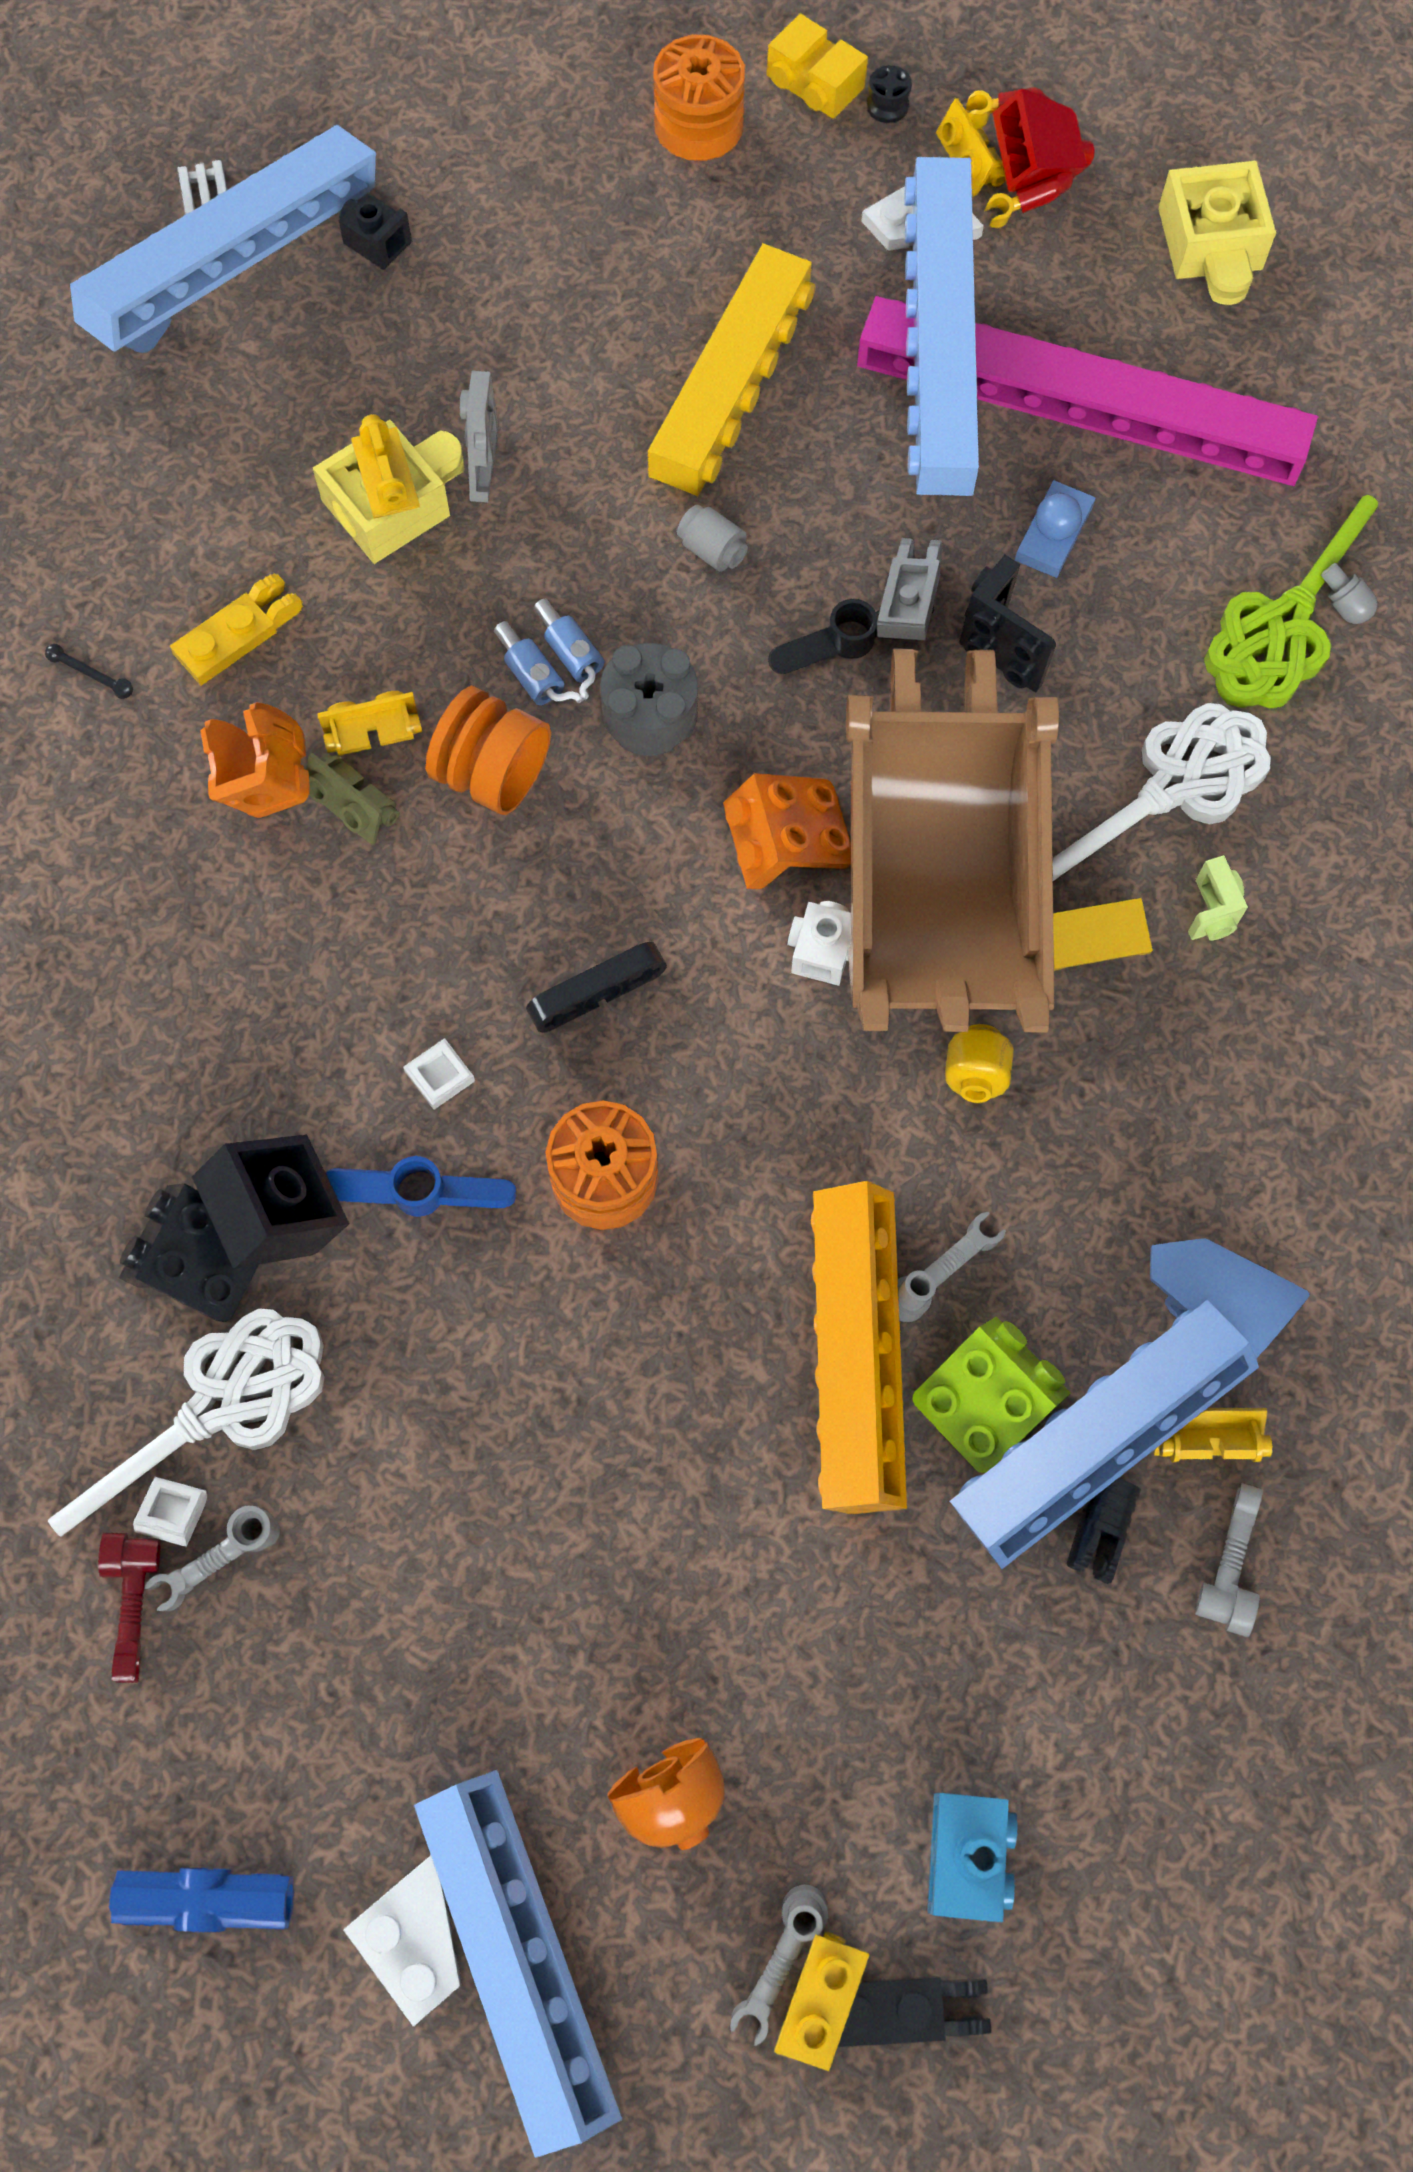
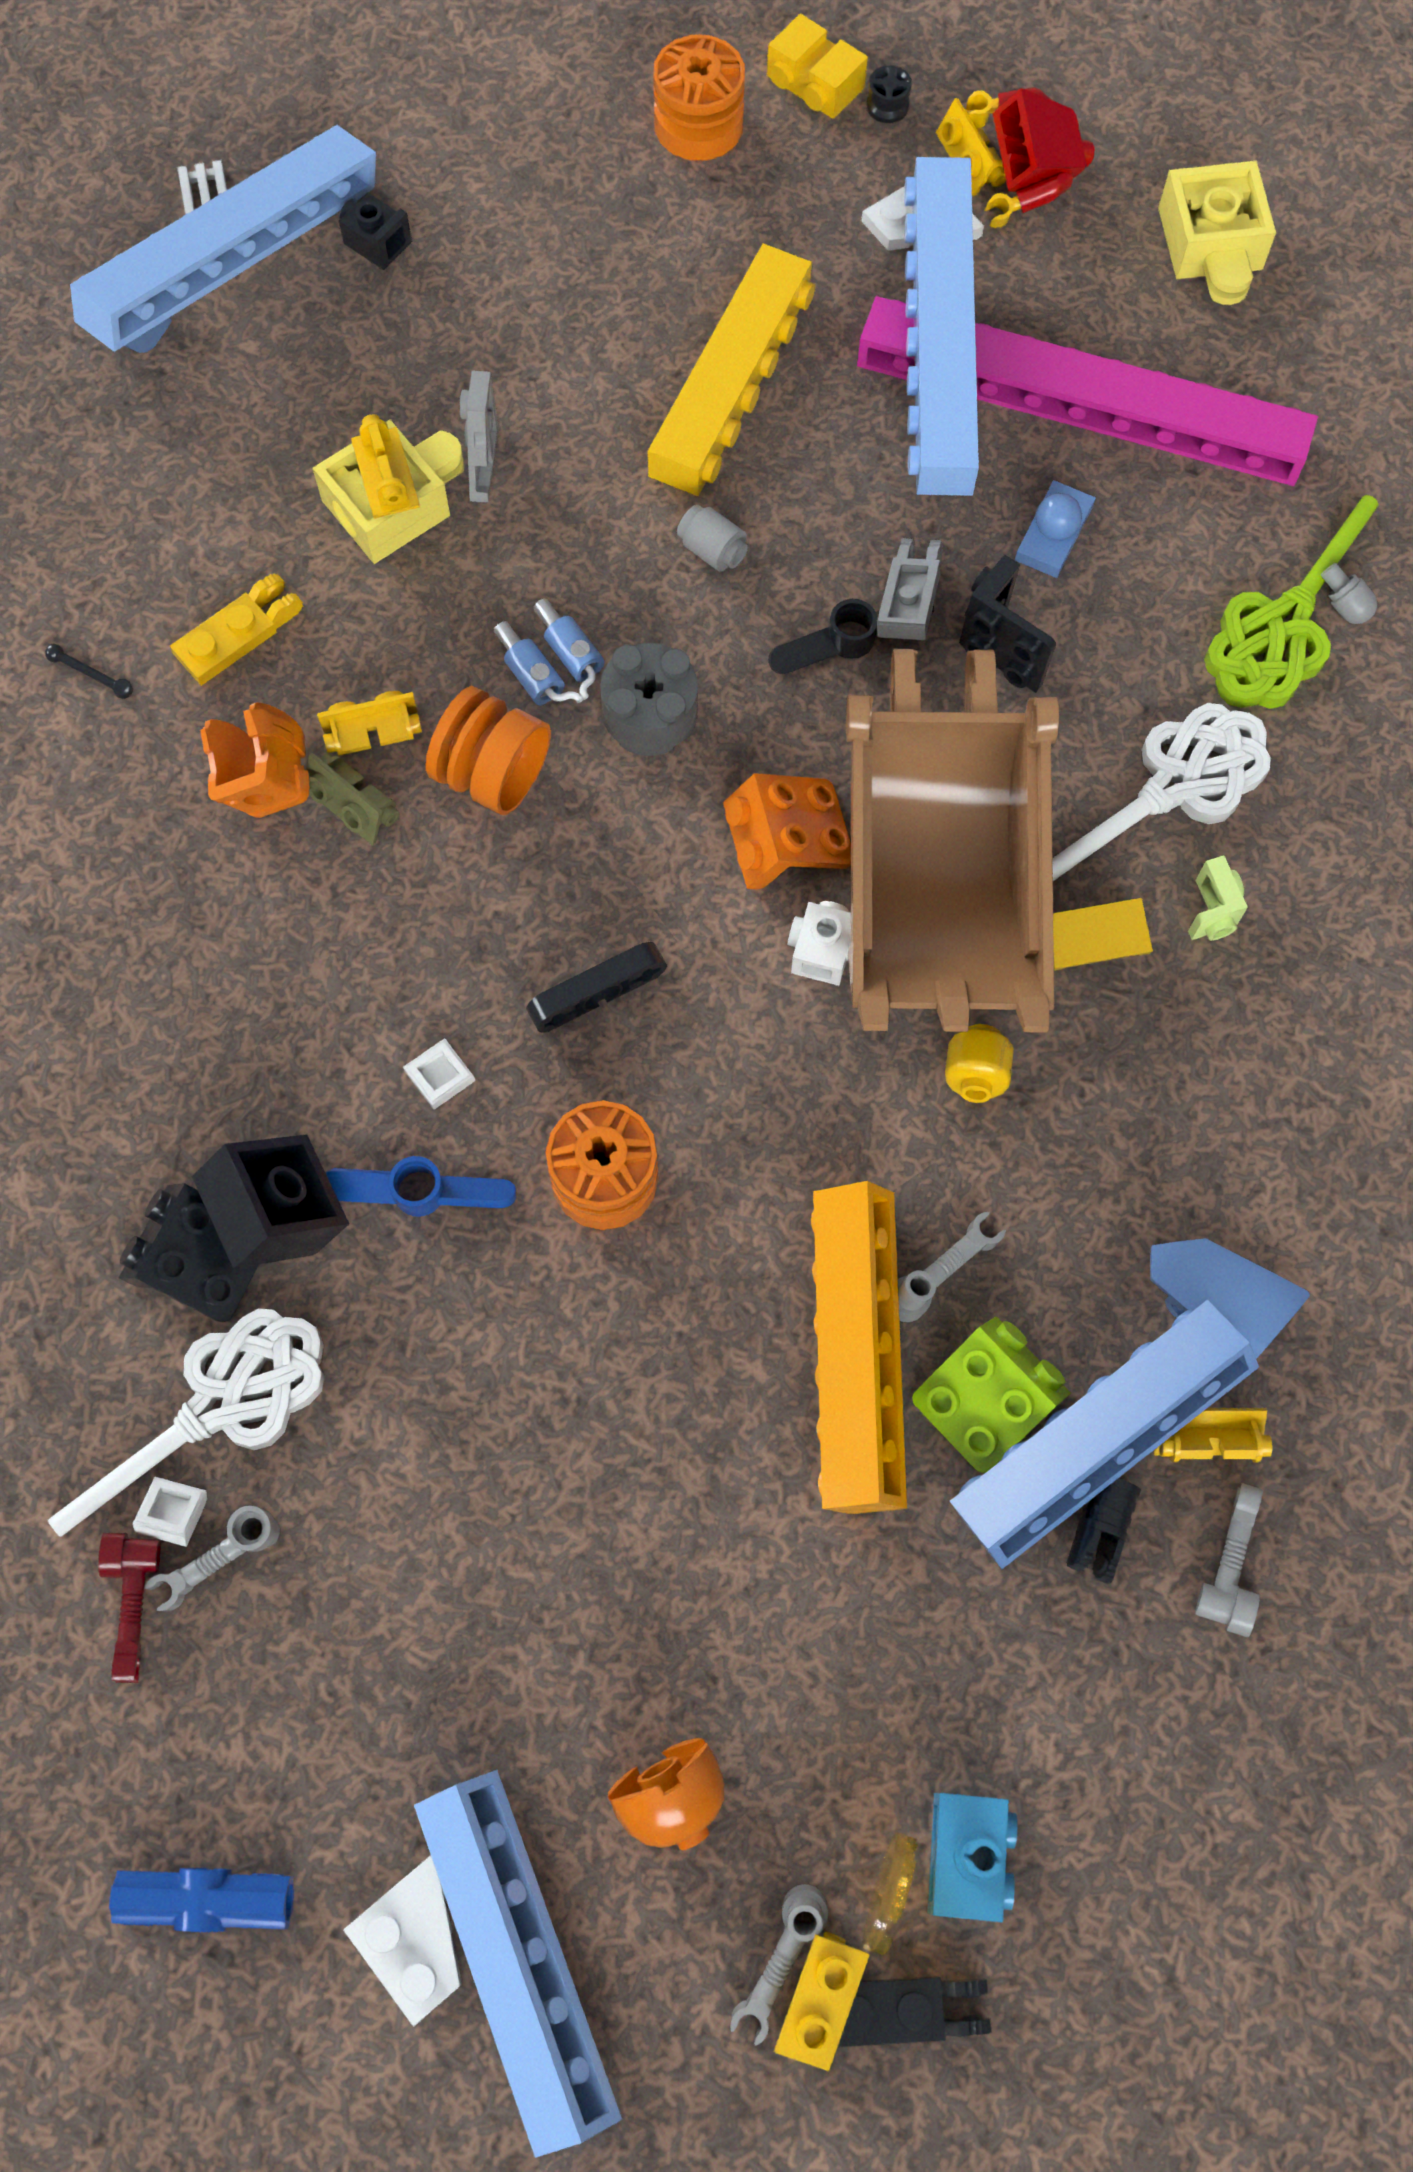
(890, 1892): none -> clear yellow tile

